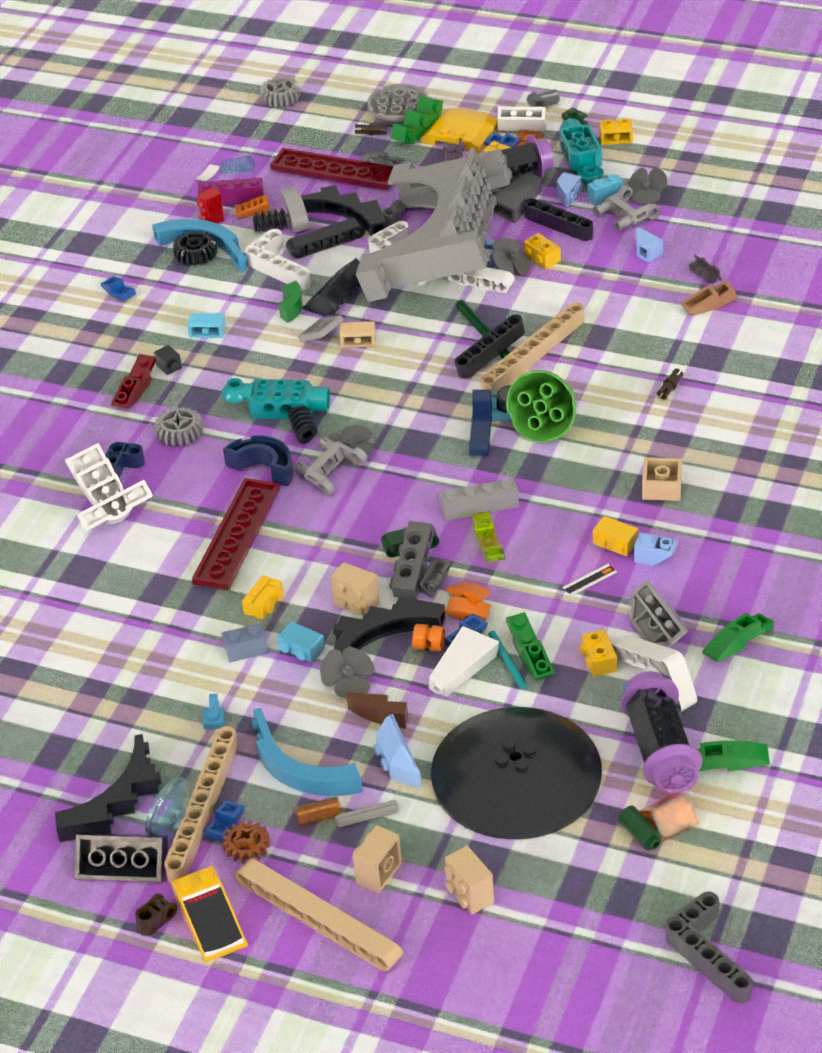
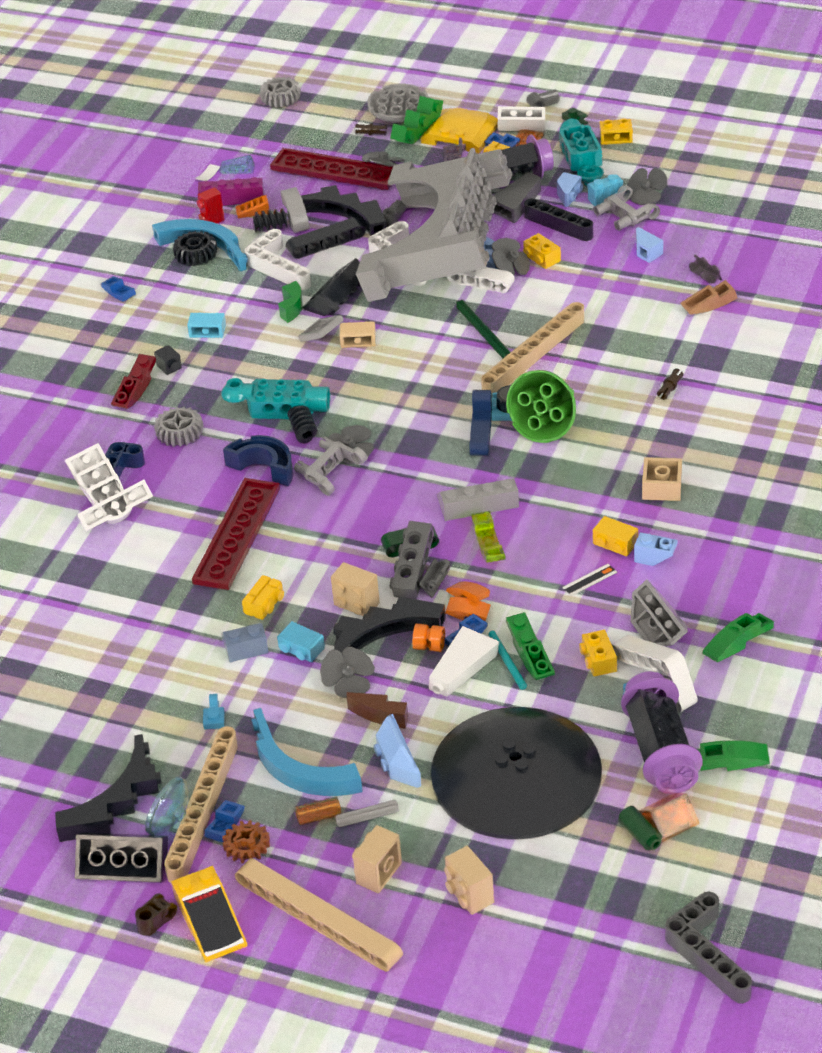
(489, 346): black beam -> none

